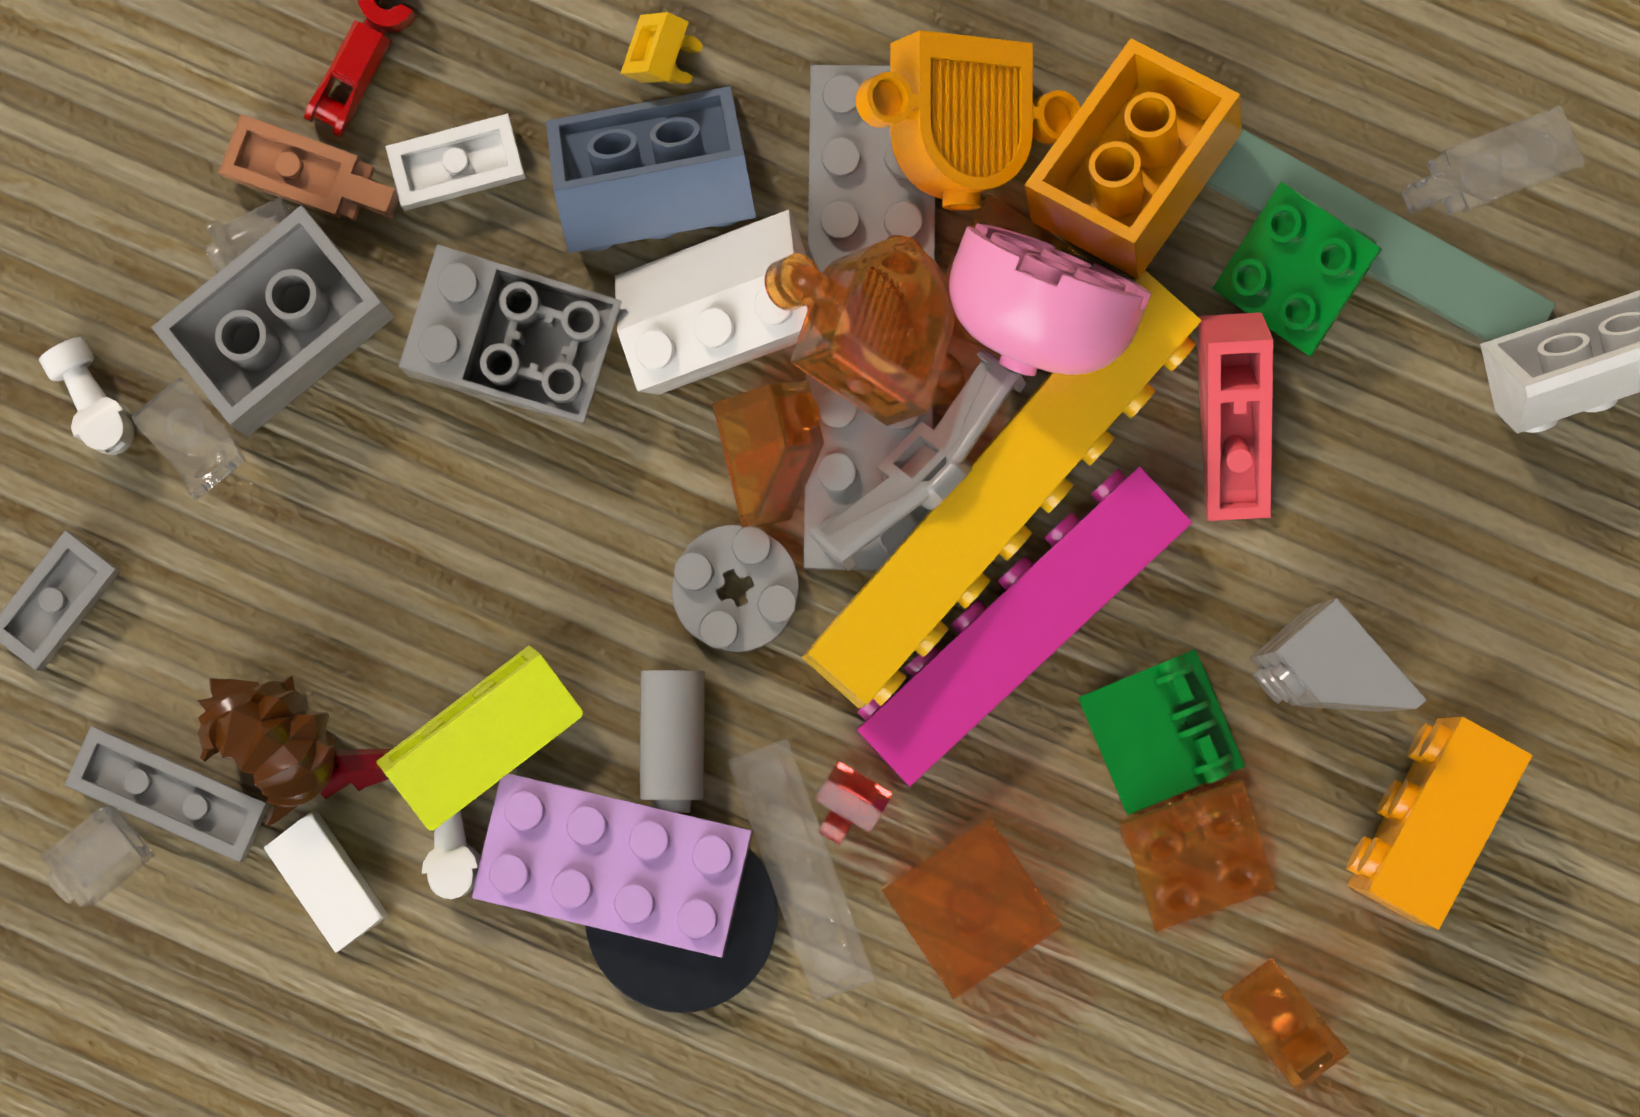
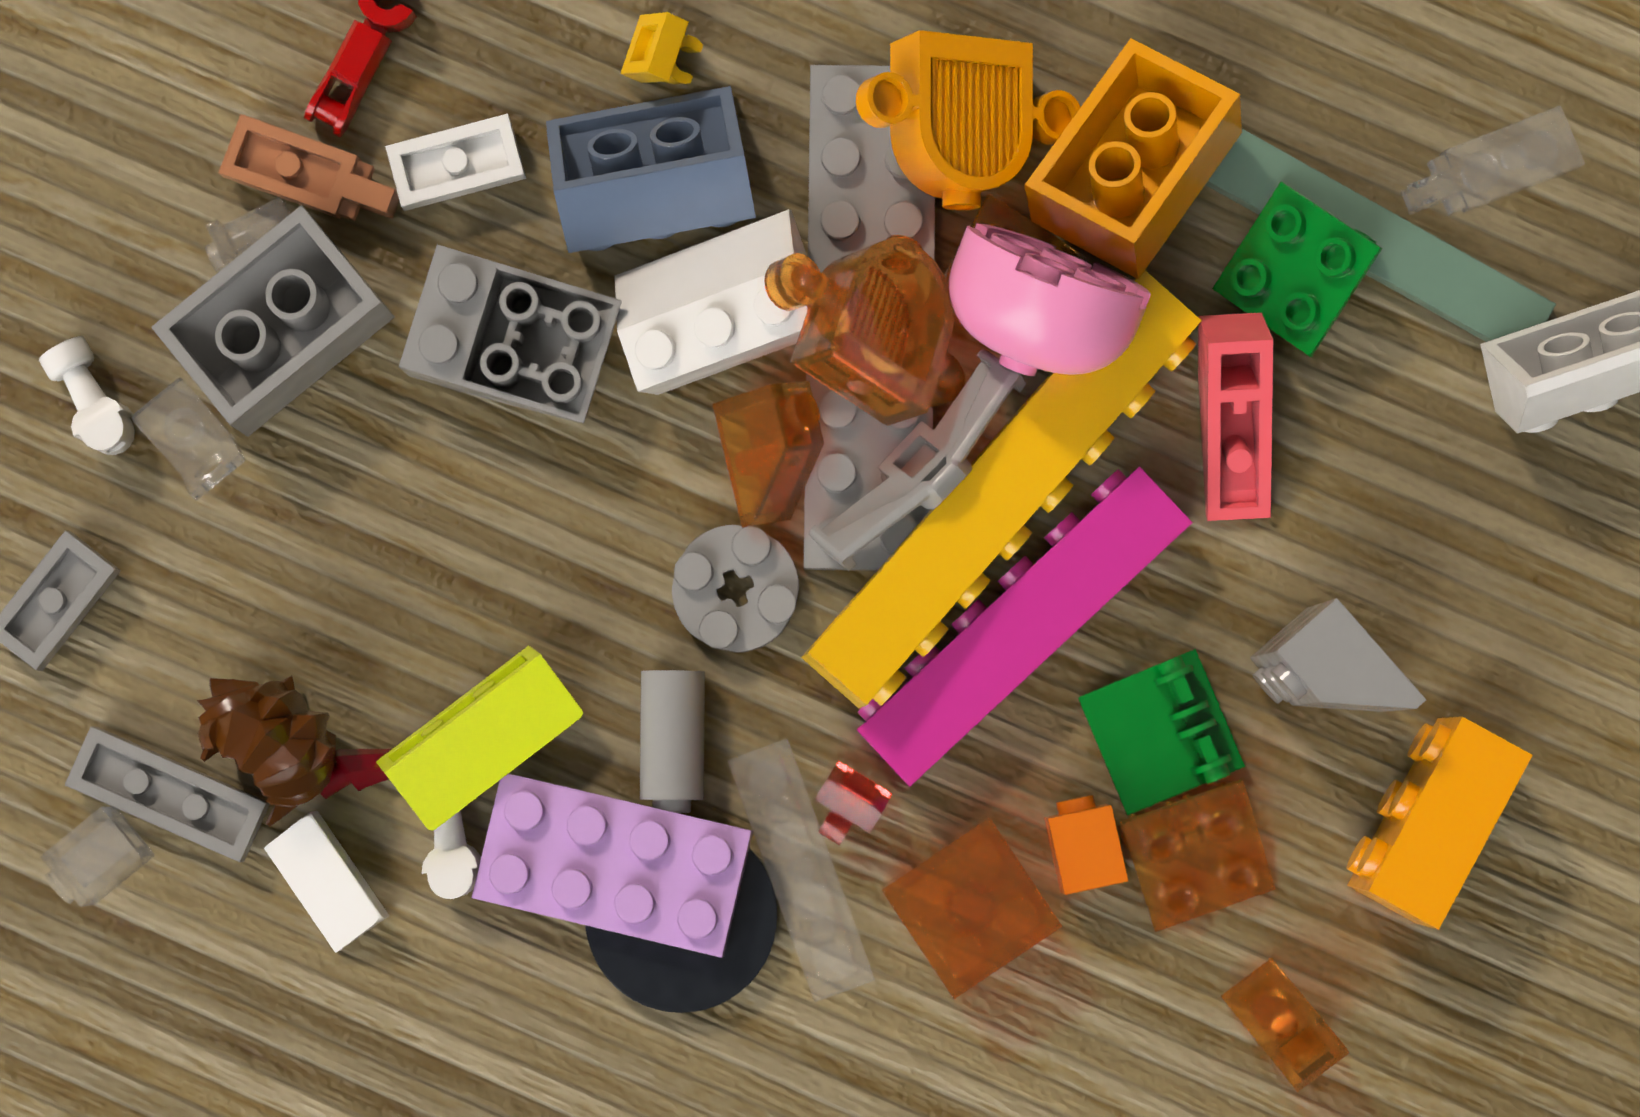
(1085, 845): none -> orange brick

